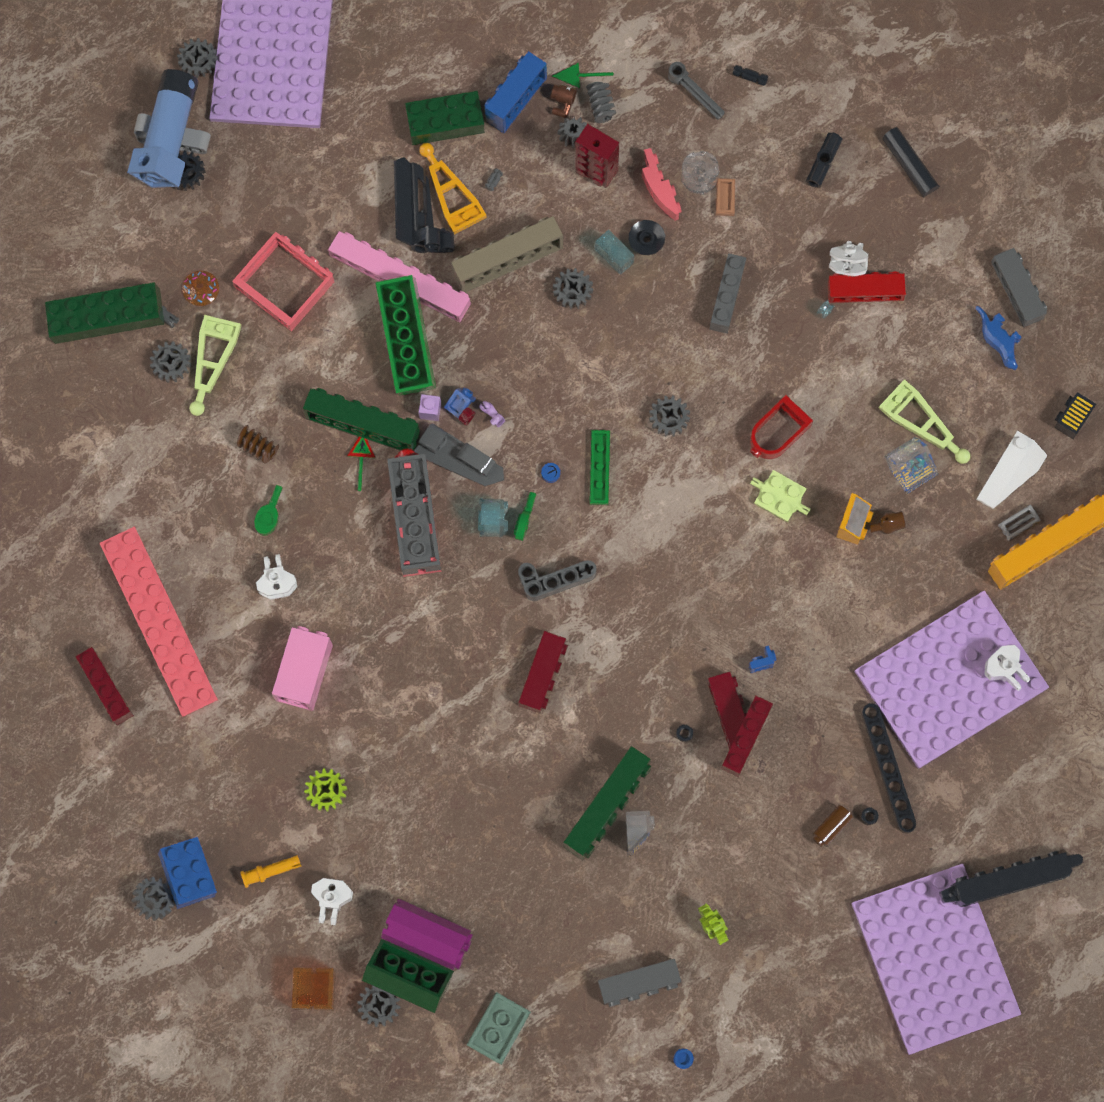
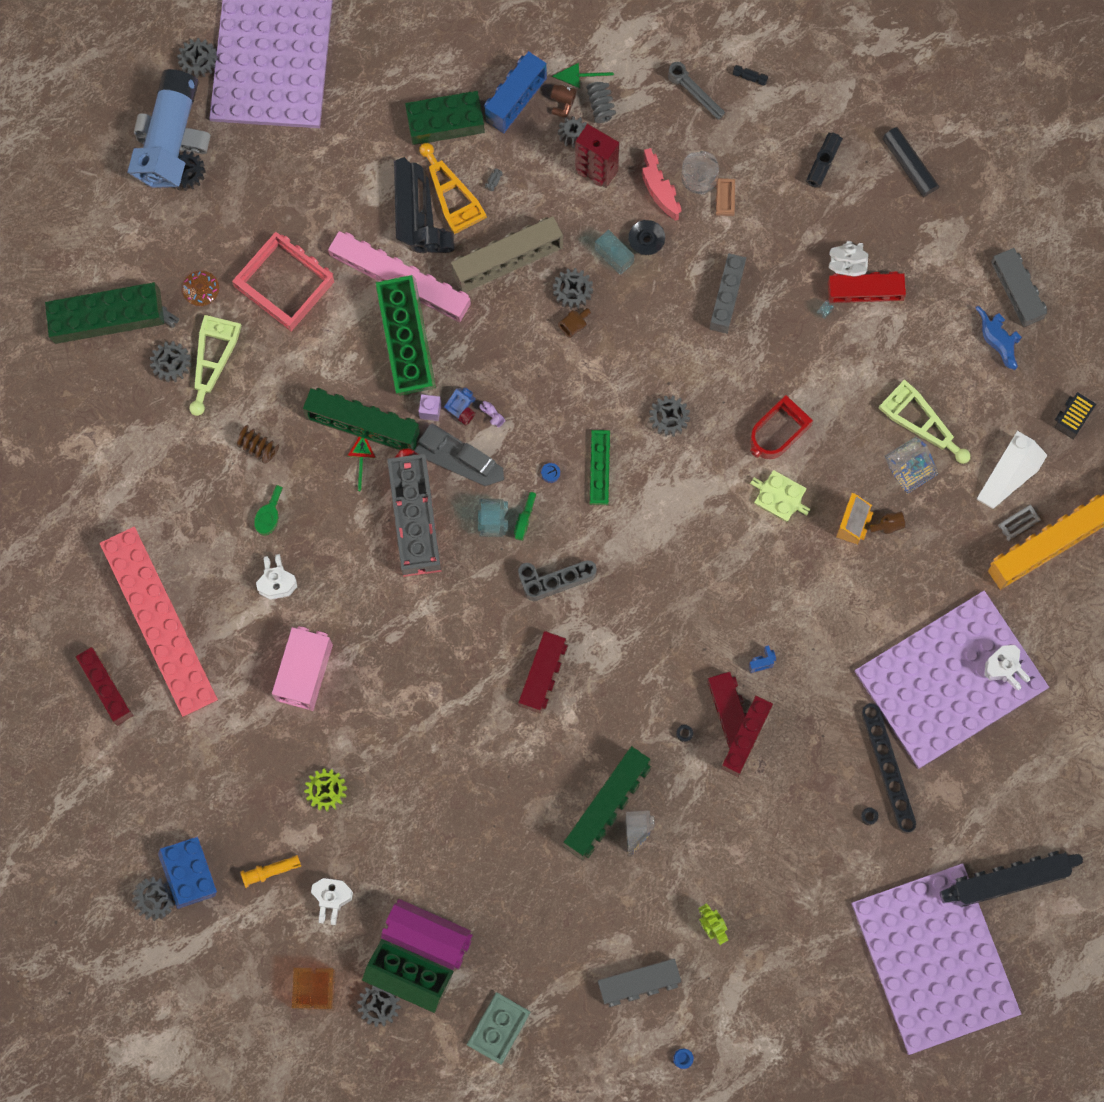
(574, 322): none -> reddish brown piece
(832, 826): reddish brown brick -> none

